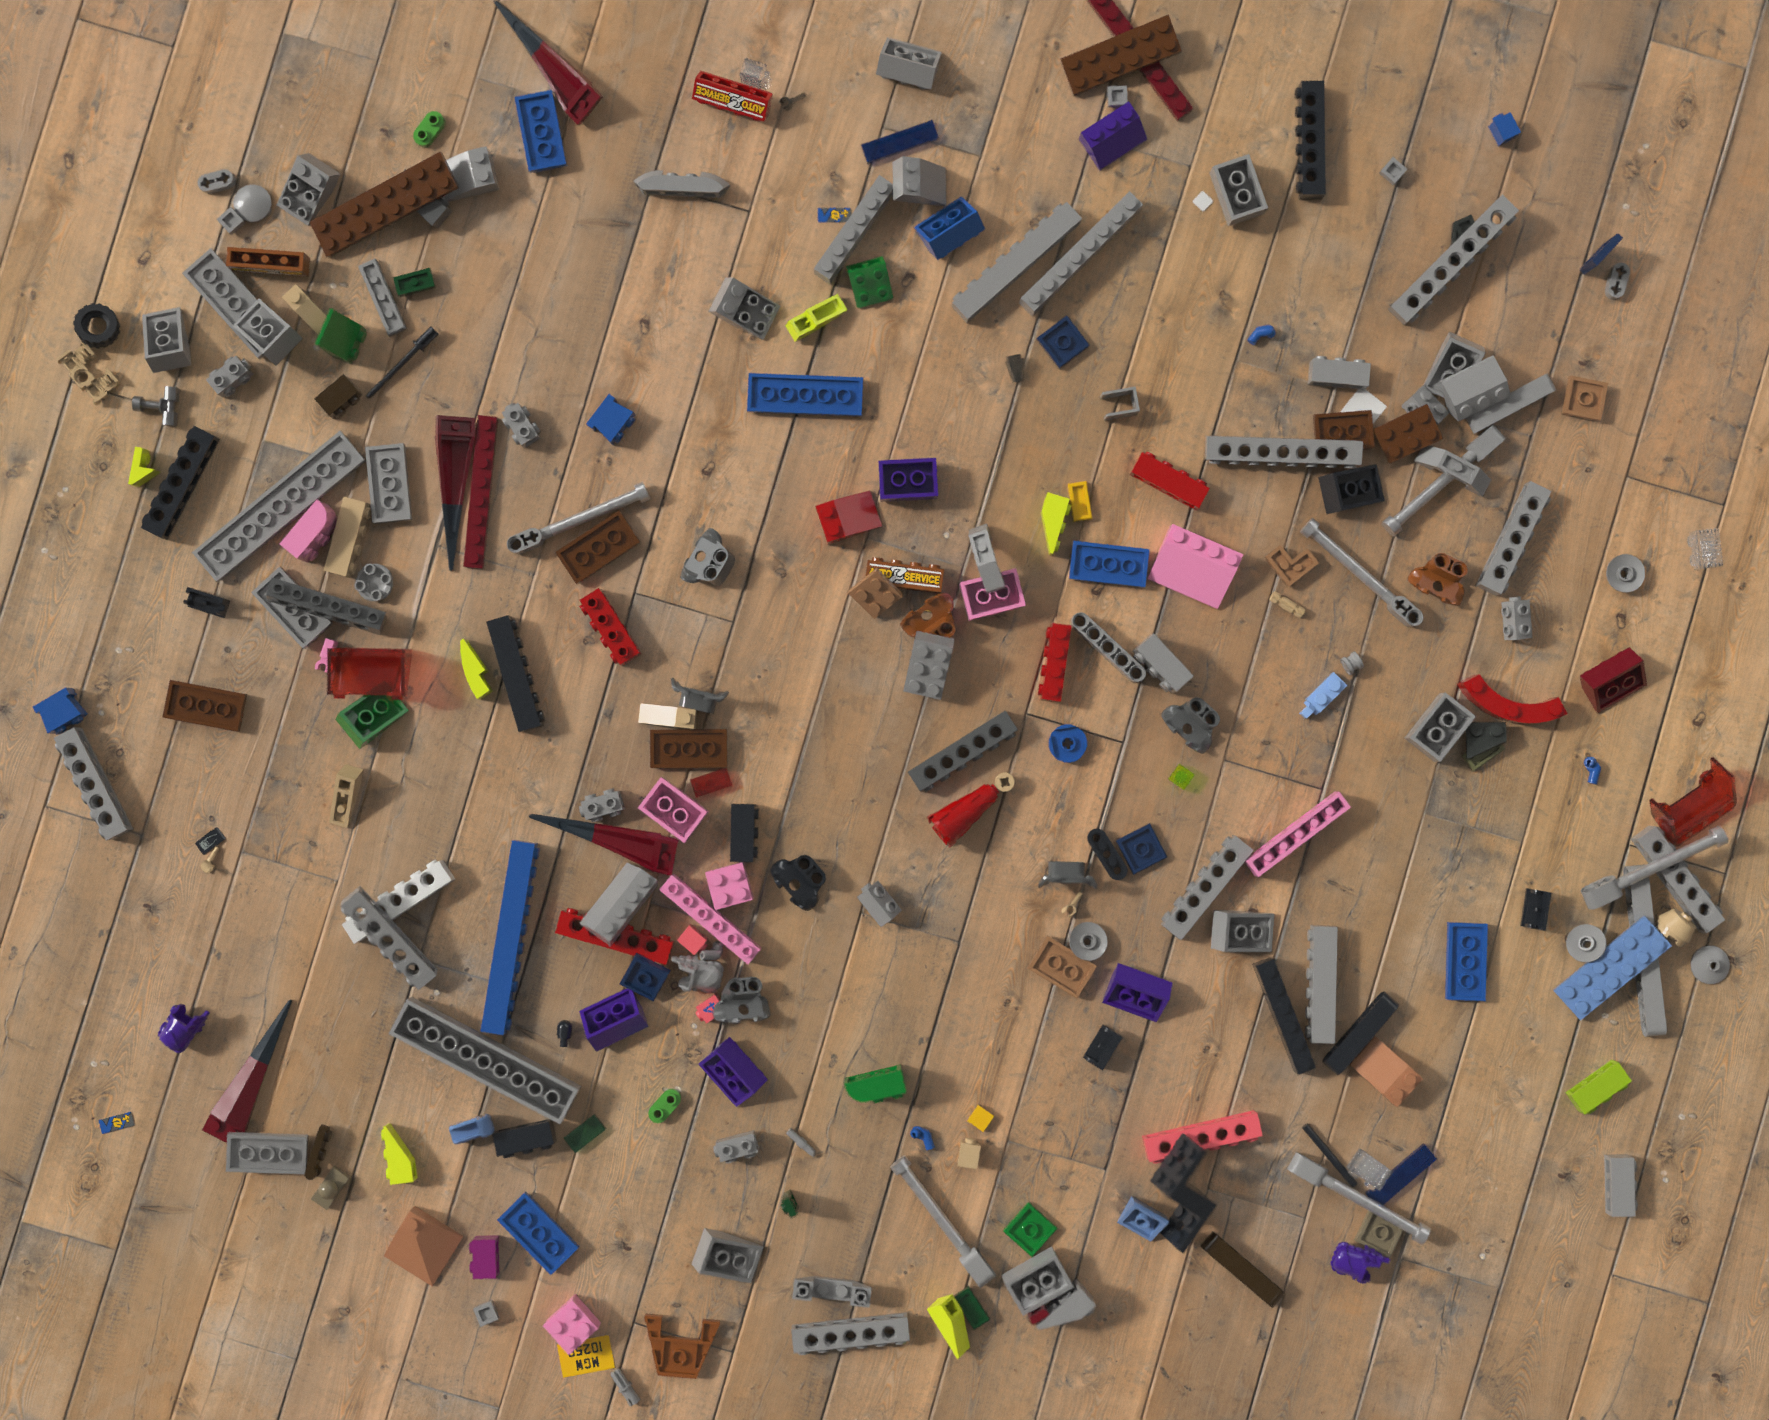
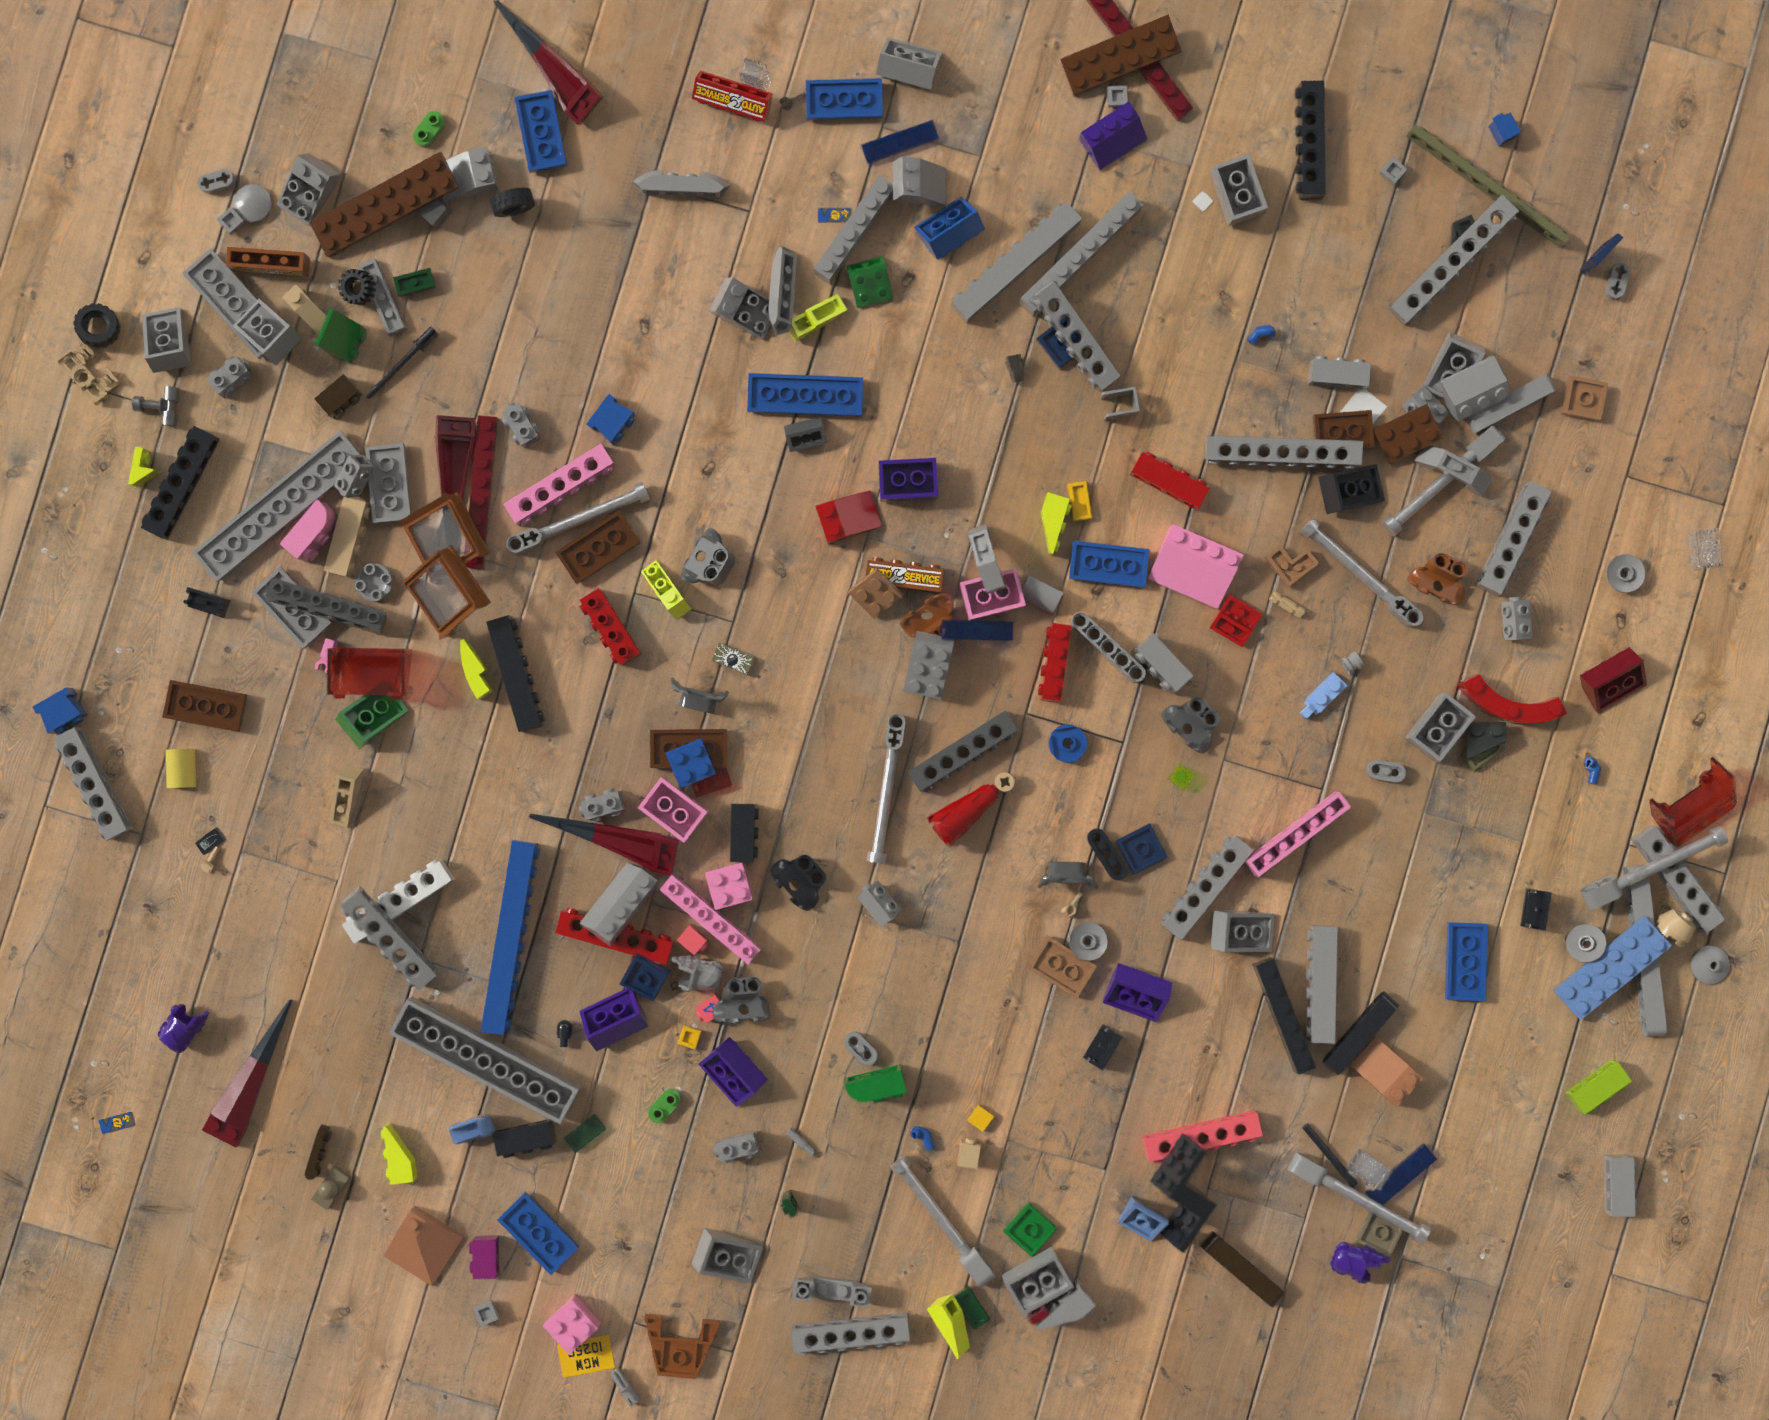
(180, 768): none -> light yellow brick
(266, 1153): light grey plate -> none
(354, 476): none -> light grey brick
(366, 287): none -> black tyre
(444, 524): none -> piece
(446, 591): none -> piece
(512, 202): none -> black tyre
(516, 505): none -> bright pink brick
(666, 590): none -> neon yellow slope
(668, 716): slope -> none
(689, 1037): none -> yellow tile
(690, 763): none -> blue plate
(714, 953): light grey arm -> none
(733, 658): none -> tile
(782, 290): none -> light grey brick
(805, 434): none -> dark grey brick
(844, 99): none -> blue plate
(860, 1048): none -> light grey plate
(877, 854): none -> flat silver piece
(977, 630): none -> clear blue tile
(1041, 595): none -> light grey brick
(1085, 340): none -> light grey brick
(1236, 620): none -> red slope
(1385, 771): none -> light grey plate
(1482, 181): none -> olive plate

